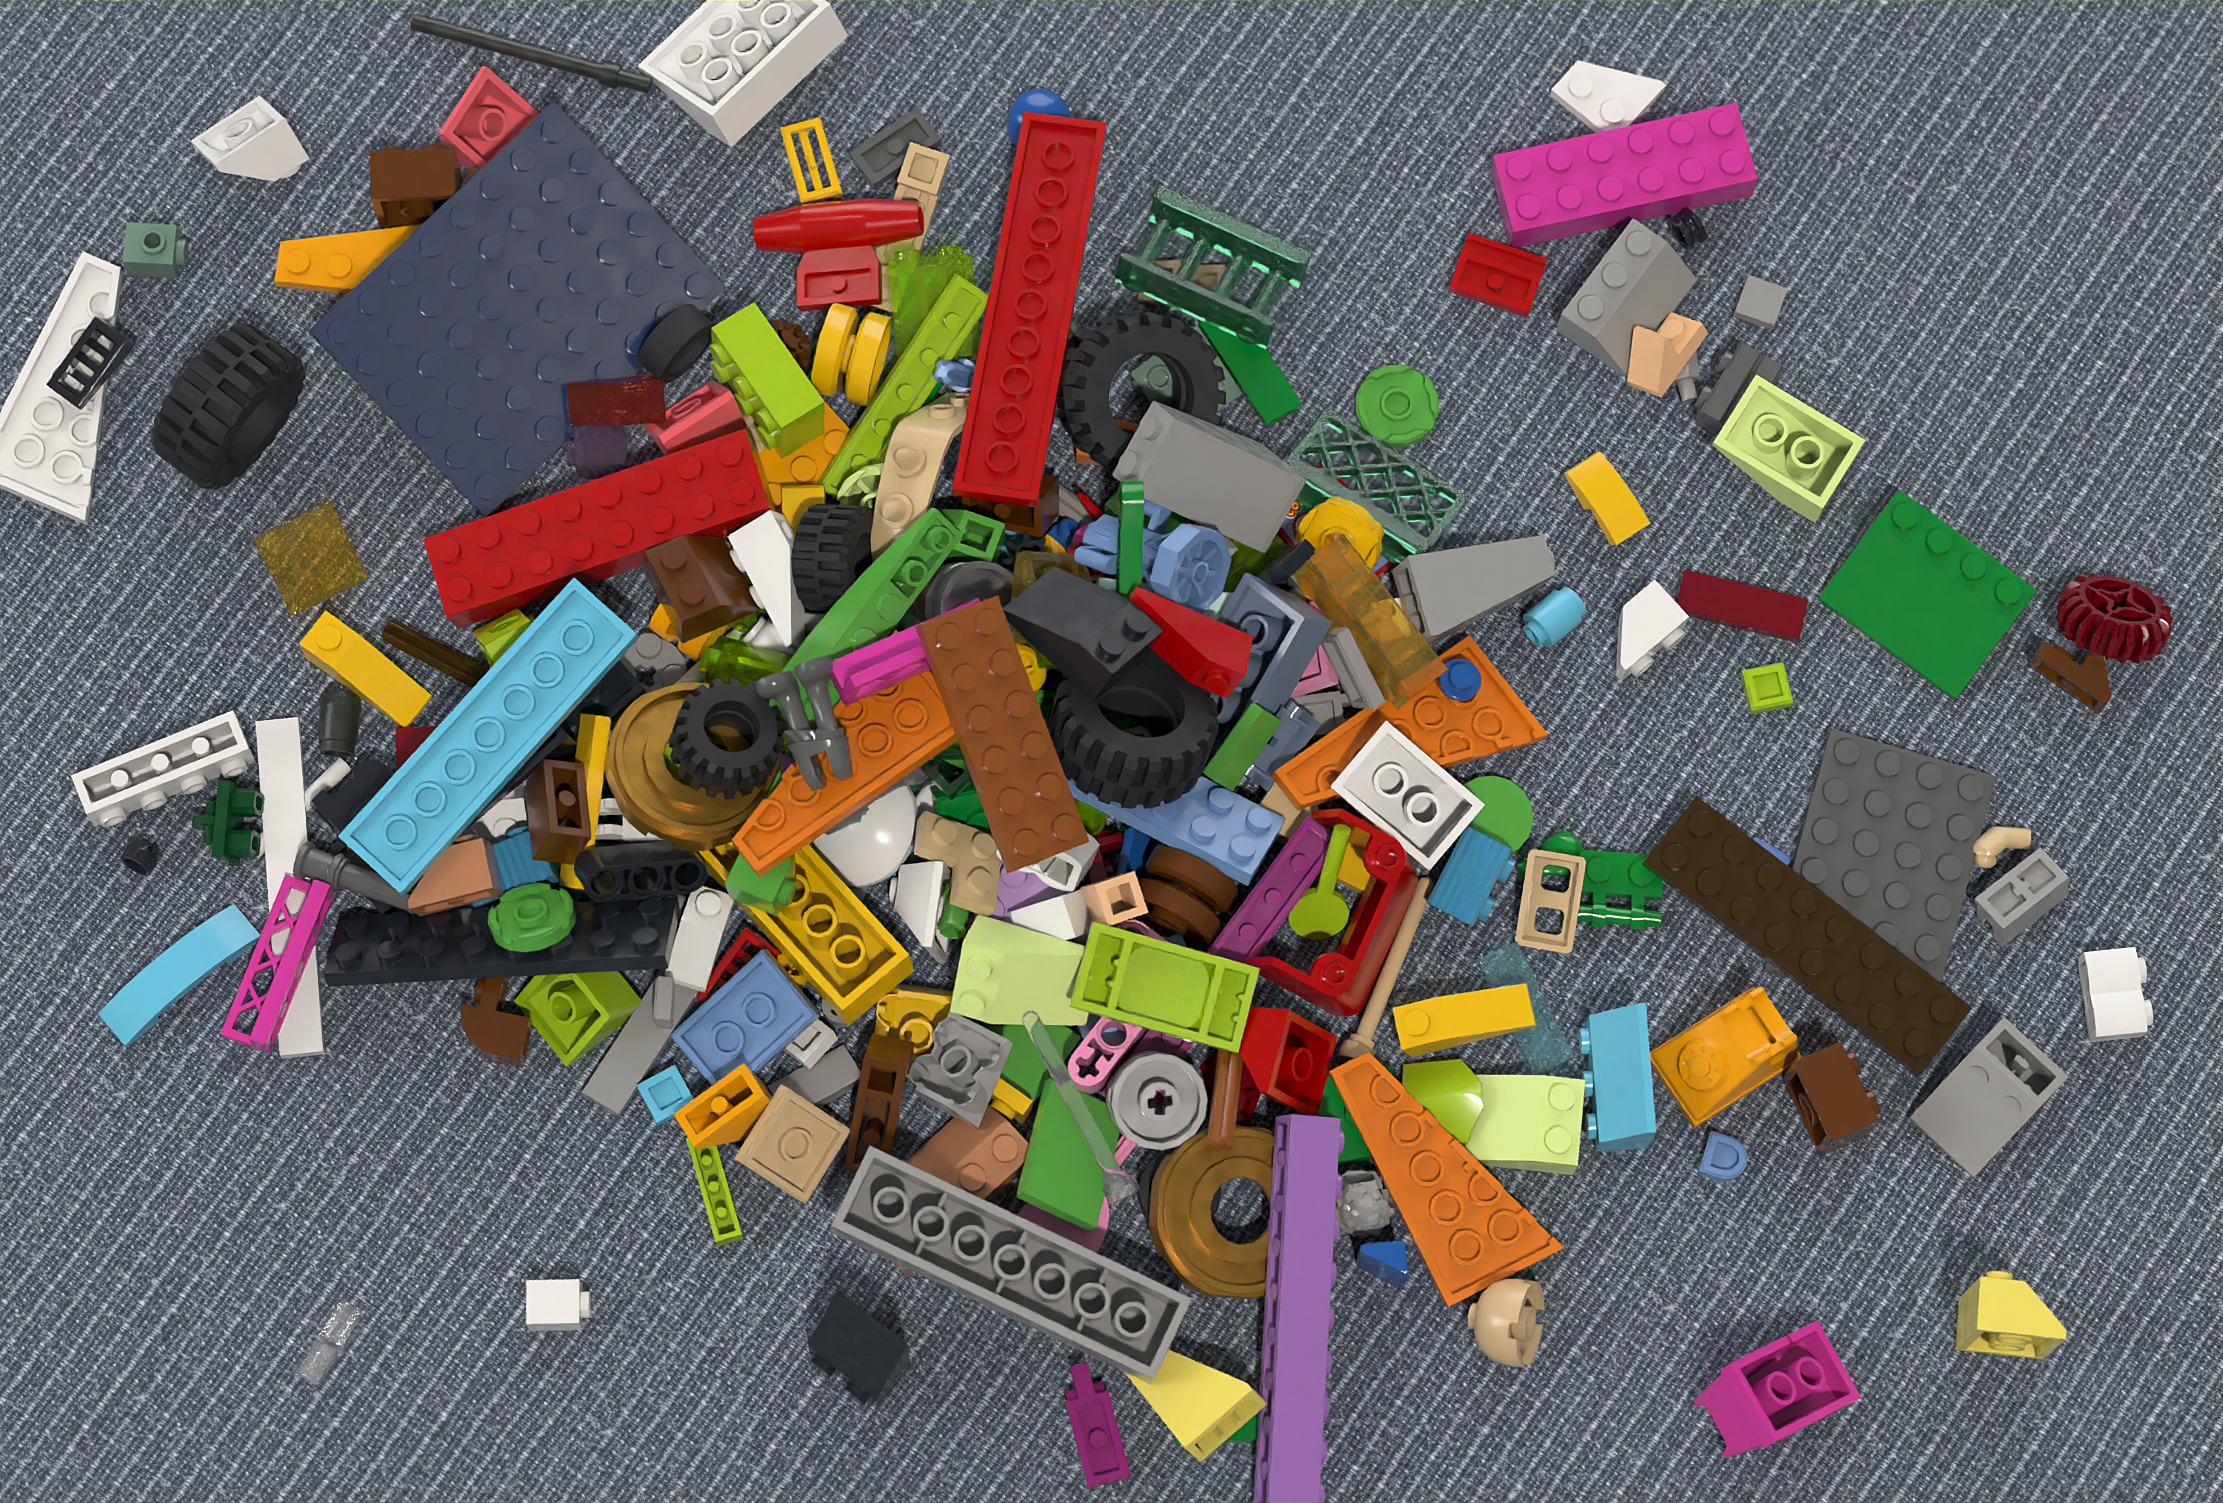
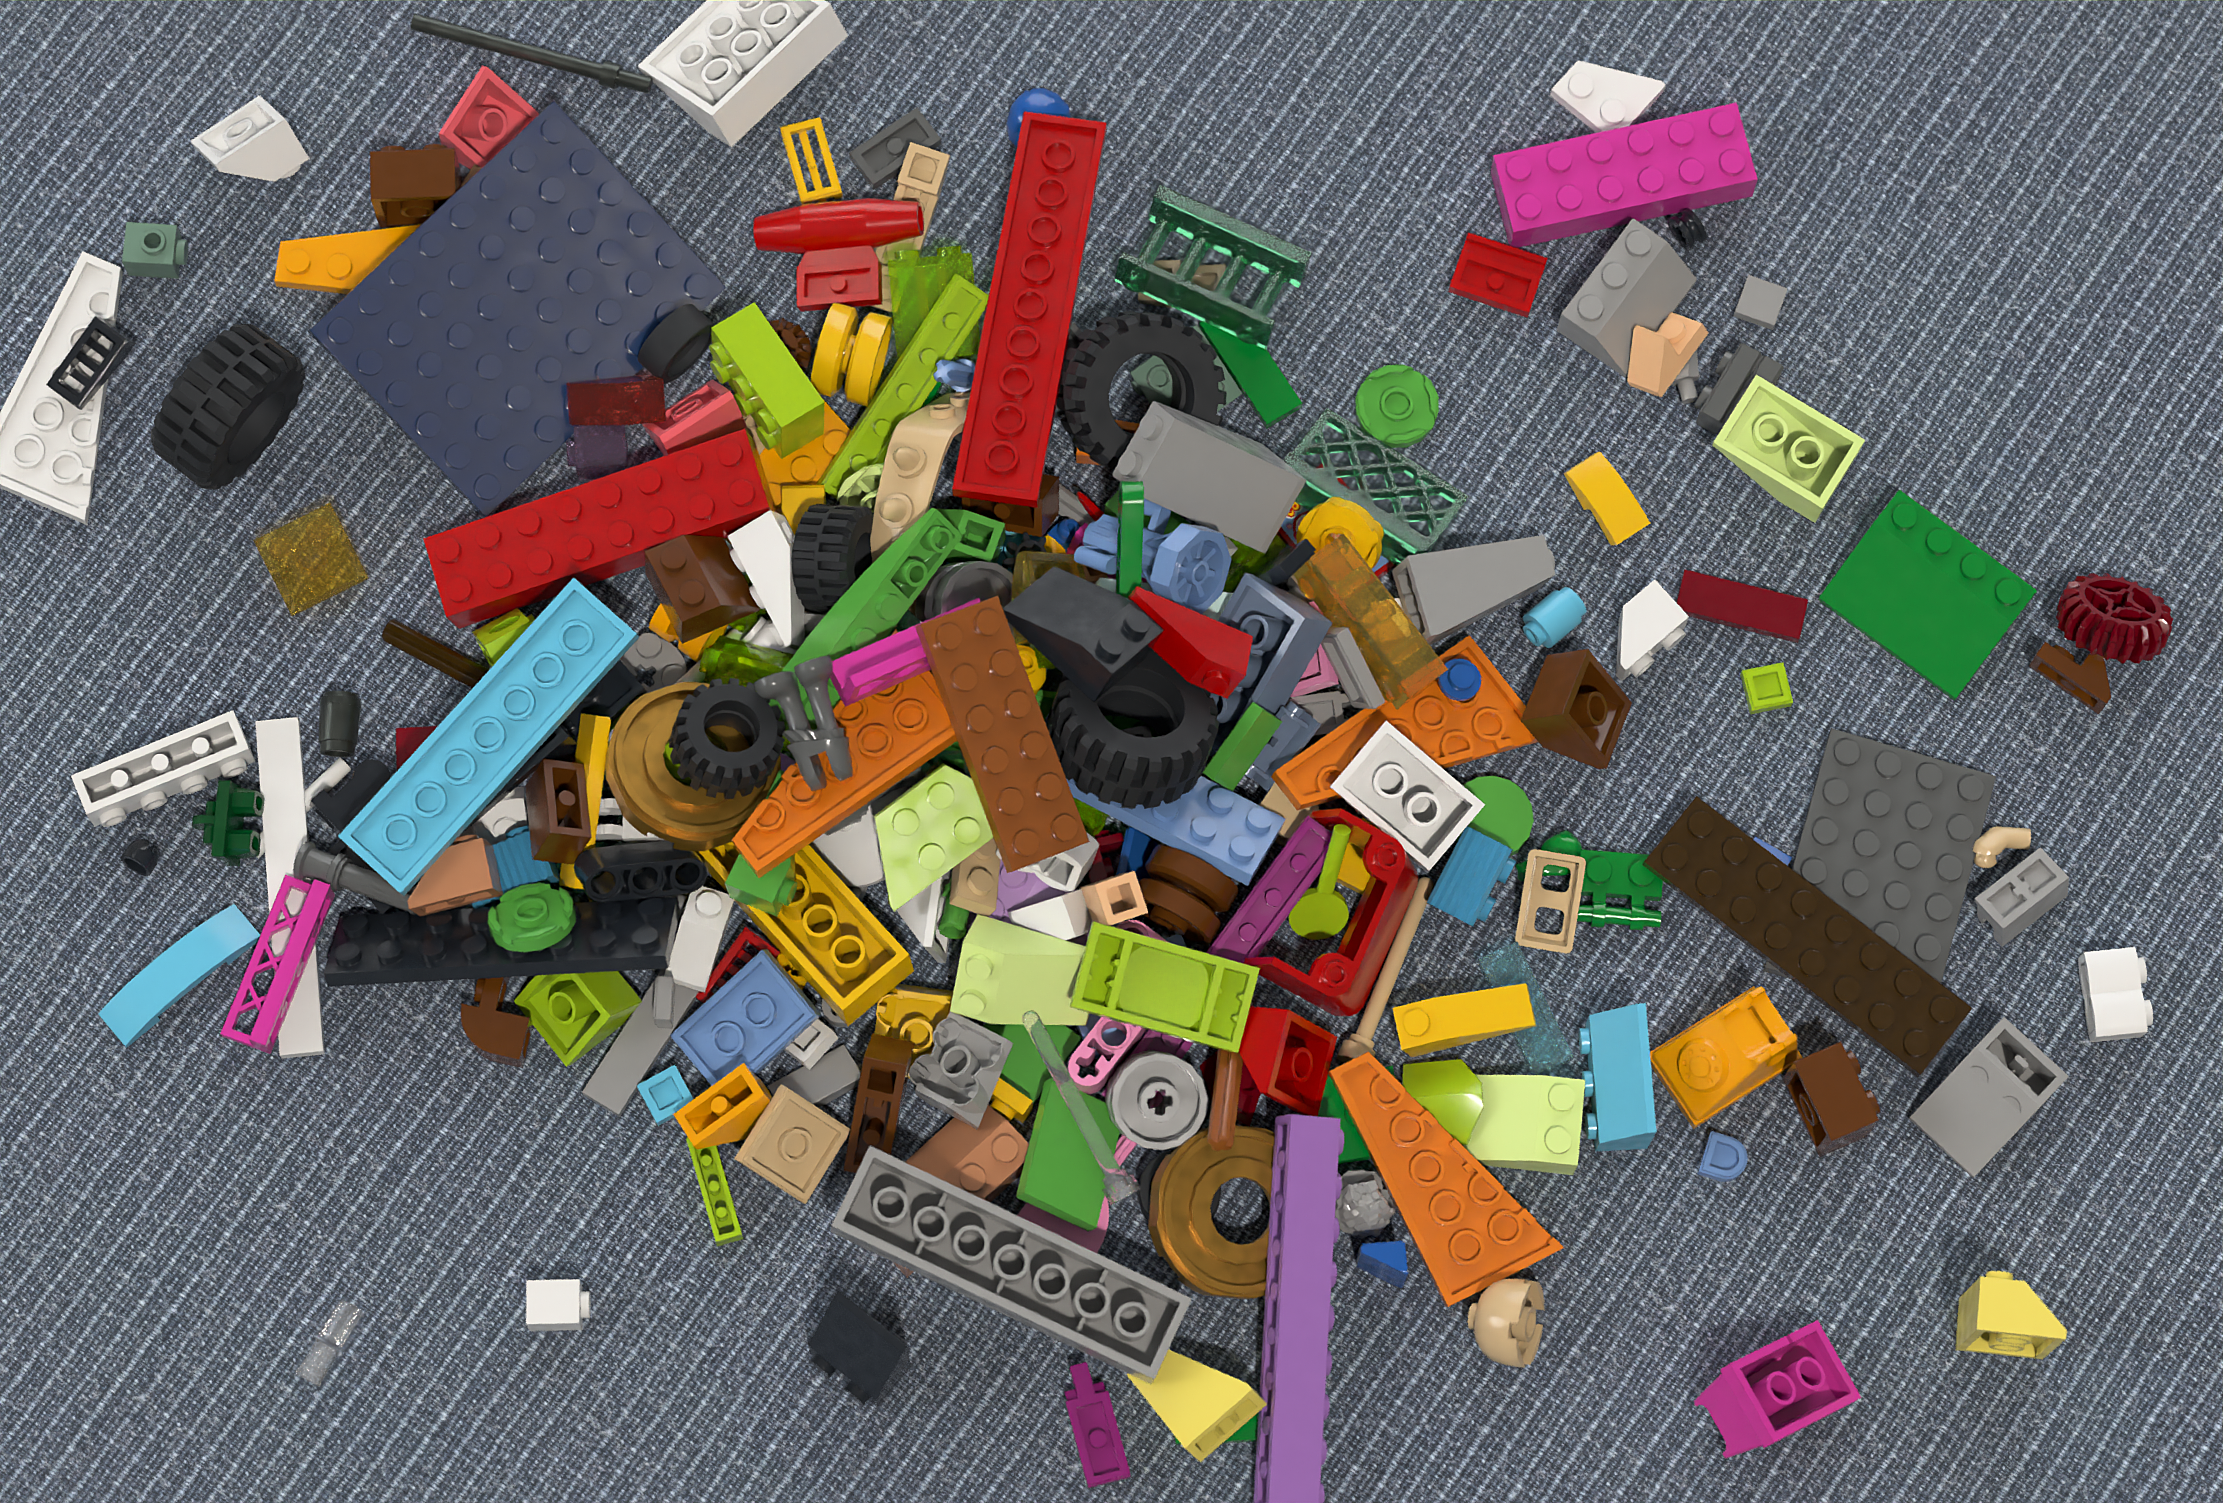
(364, 670): yellow slope -> none
(929, 832): none -> lime wing
(1576, 708): none -> reddish brown slope

